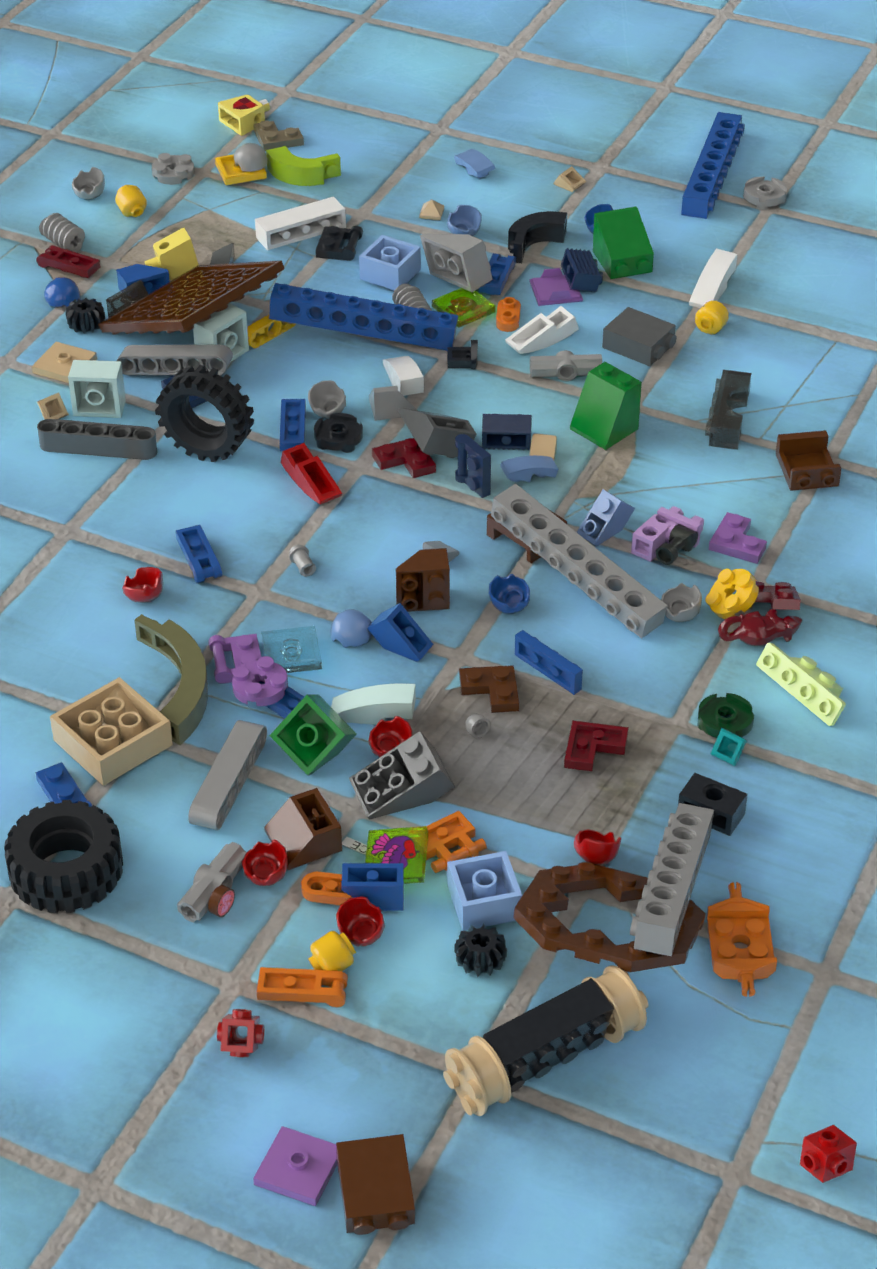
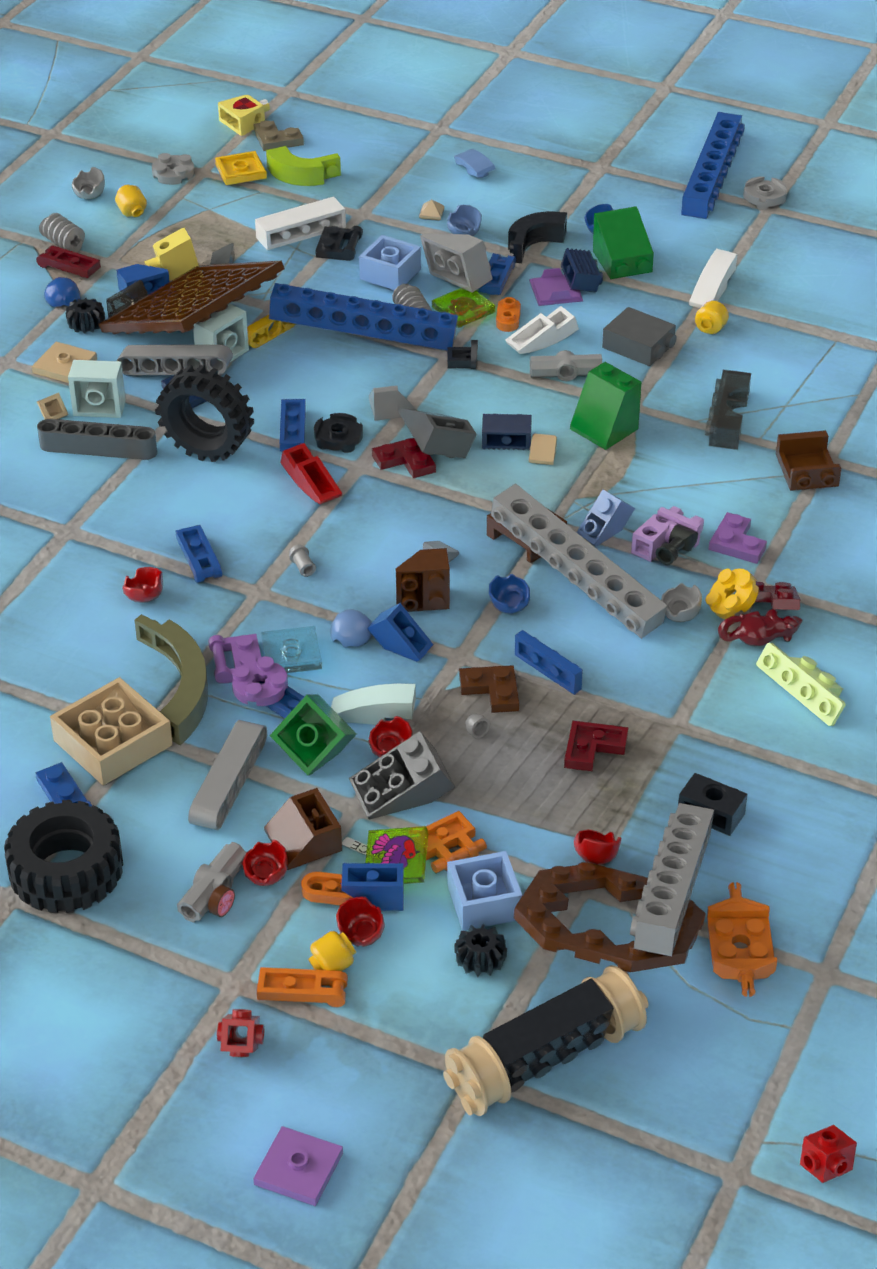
(250, 157): light grey hair -> none
(326, 398): light grey hair -> none
(375, 1184): reddish brown brick -> none
(405, 374): white slope -> none
(479, 465): dark blue plate -> none
(525, 466): medium blue slope -> none
(569, 180): tan slope -> none
(728, 747): teal slope -> none
(734, 705): dark green plate -> none

